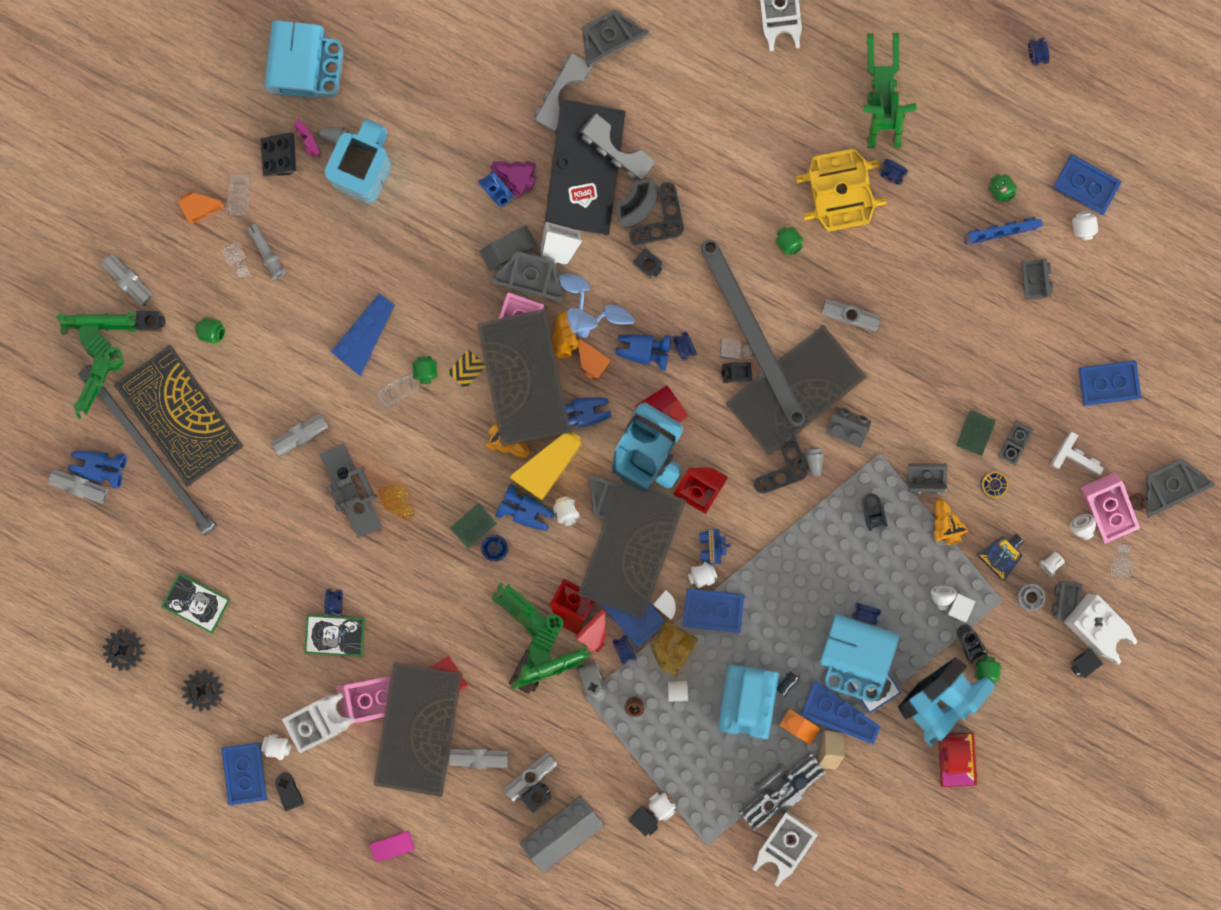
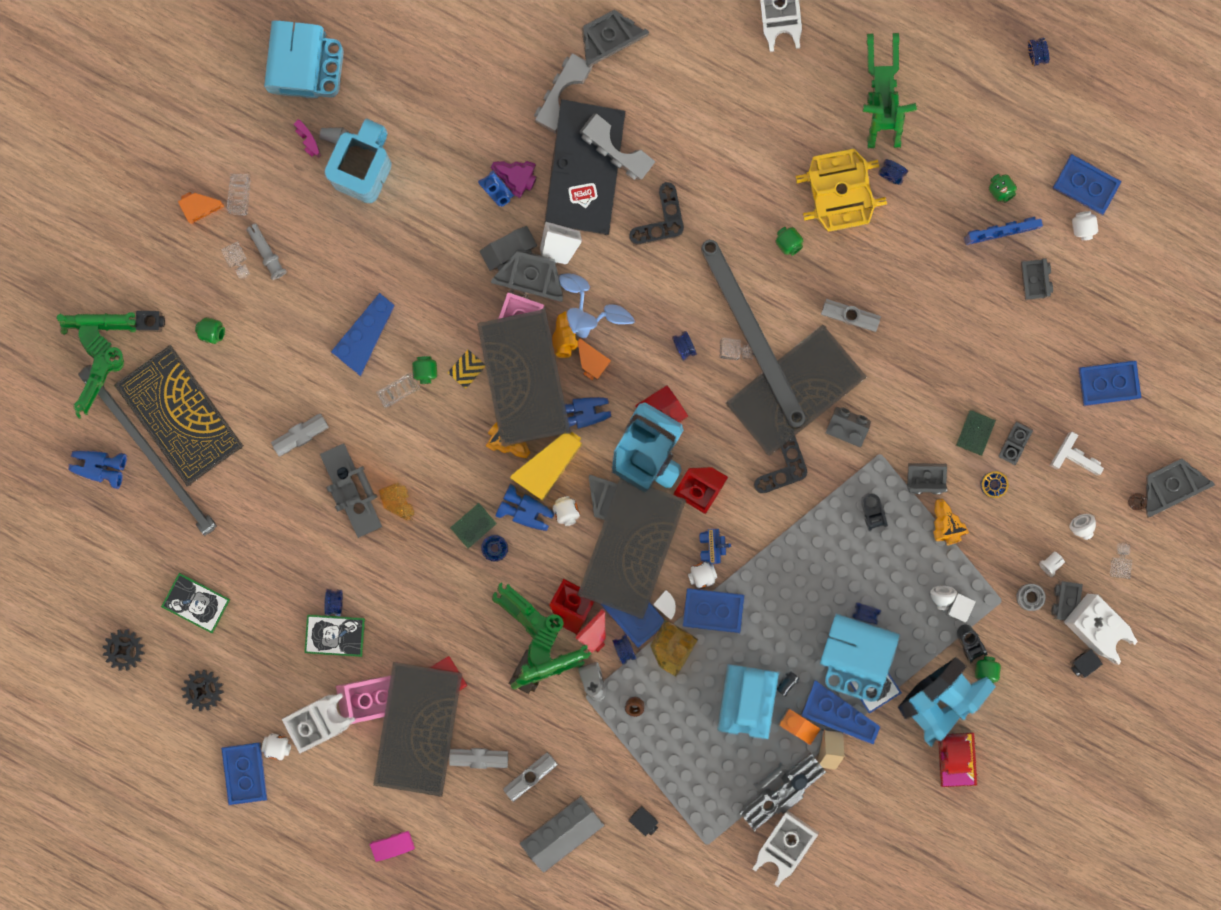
(78, 486): light grey piece -> none
(127, 279): light grey piece -> none
(278, 155): black plate -> none
(290, 795): black piece -> none
(528, 800): black brick -> none
(637, 203): dark grey brick -> none
(641, 349): blue piece -> none
(647, 255): black brick -> none
(661, 806): white head -> none
(677, 691): white brick -> none
(736, 372): black bracket -> none
(814, 459): light grey cone -> none
(1002, 555): torso -> none
(1110, 507): bright pink slope -> none

